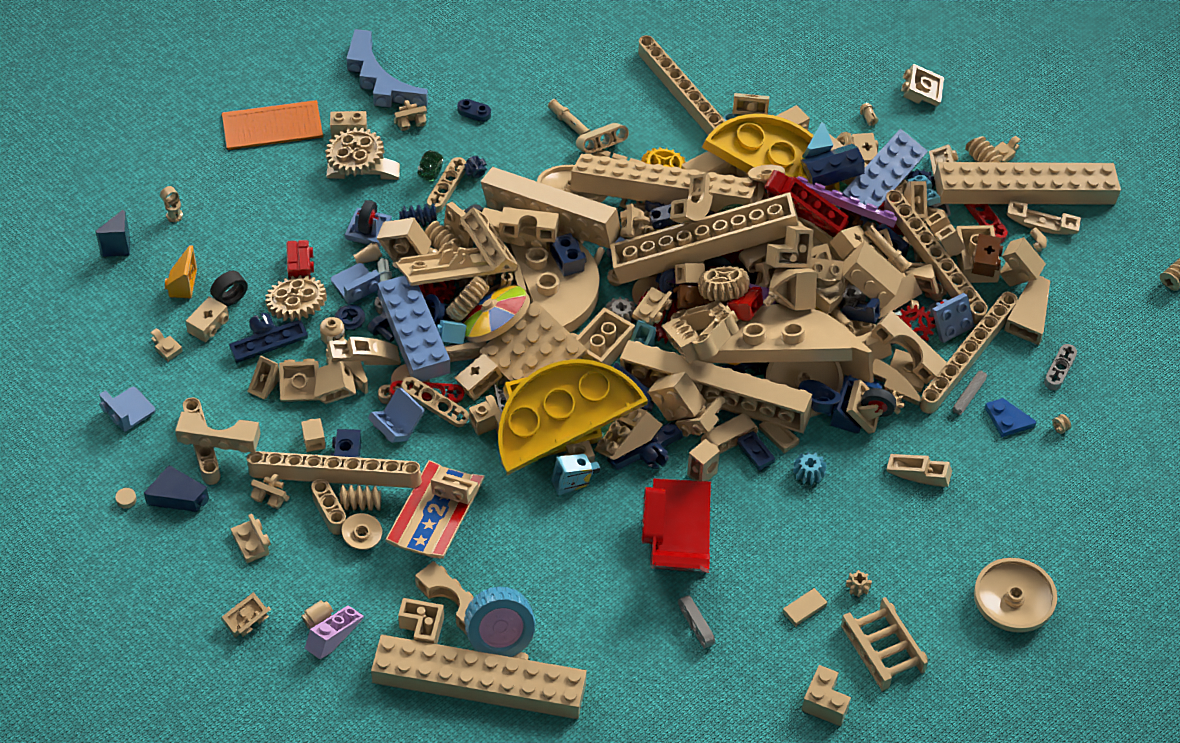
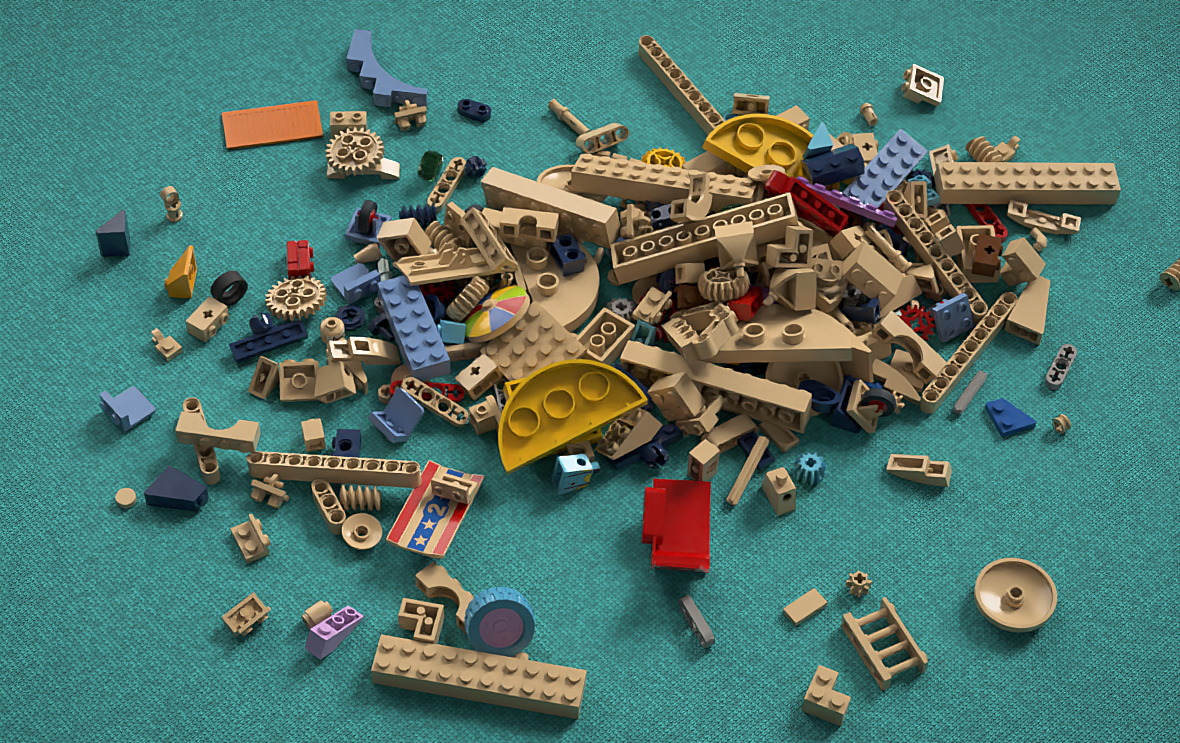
(736, 247): none -> tan piece
(747, 470): none -> tan axle
(780, 491): none -> tan torso

